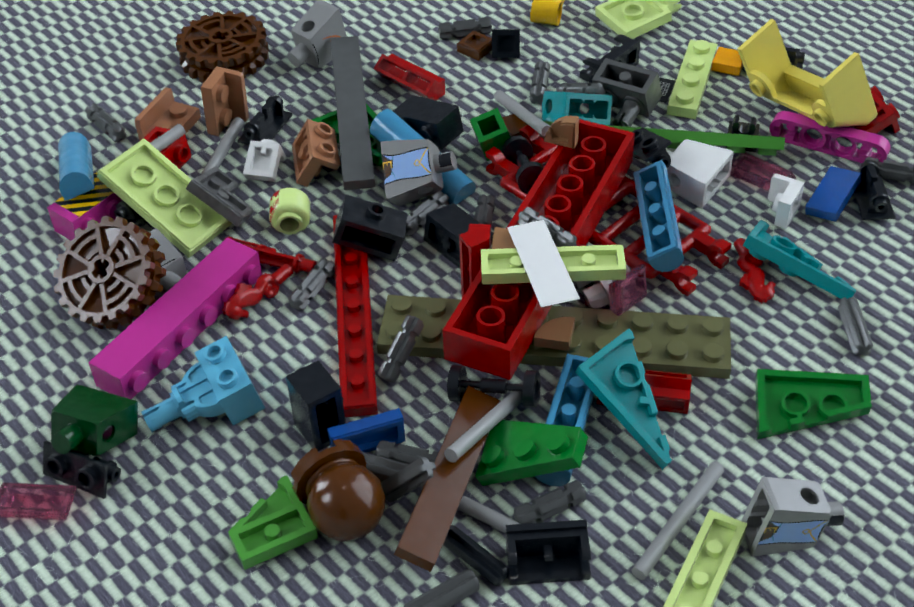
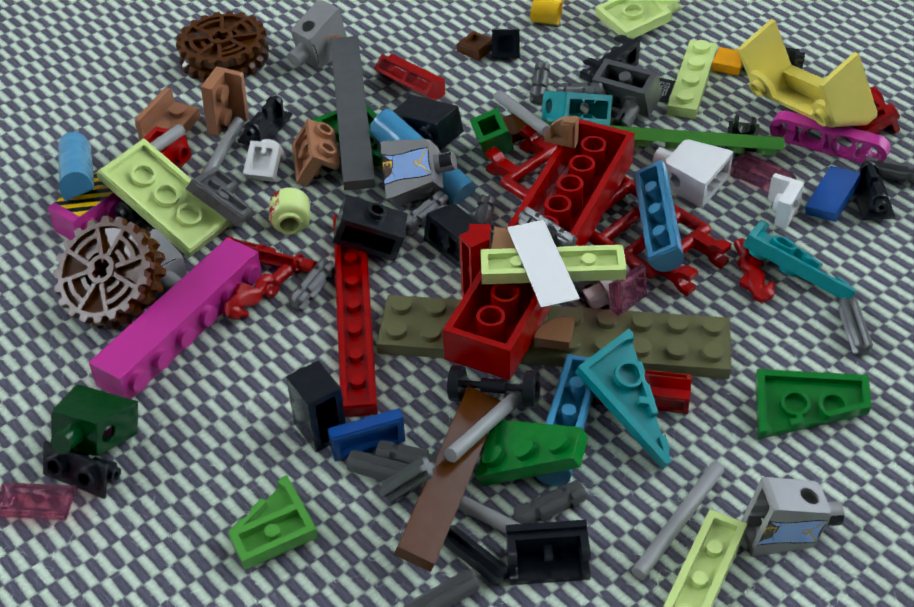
(105, 122): dark grey axle -> none
(209, 389): medium azure brick -> none
(339, 491): reddish brown tile -> none
(401, 348): dark grey axle -> none
(464, 27): dark grey axle -> none
(519, 151): black wheel -> none
(650, 147): black hinge -> none

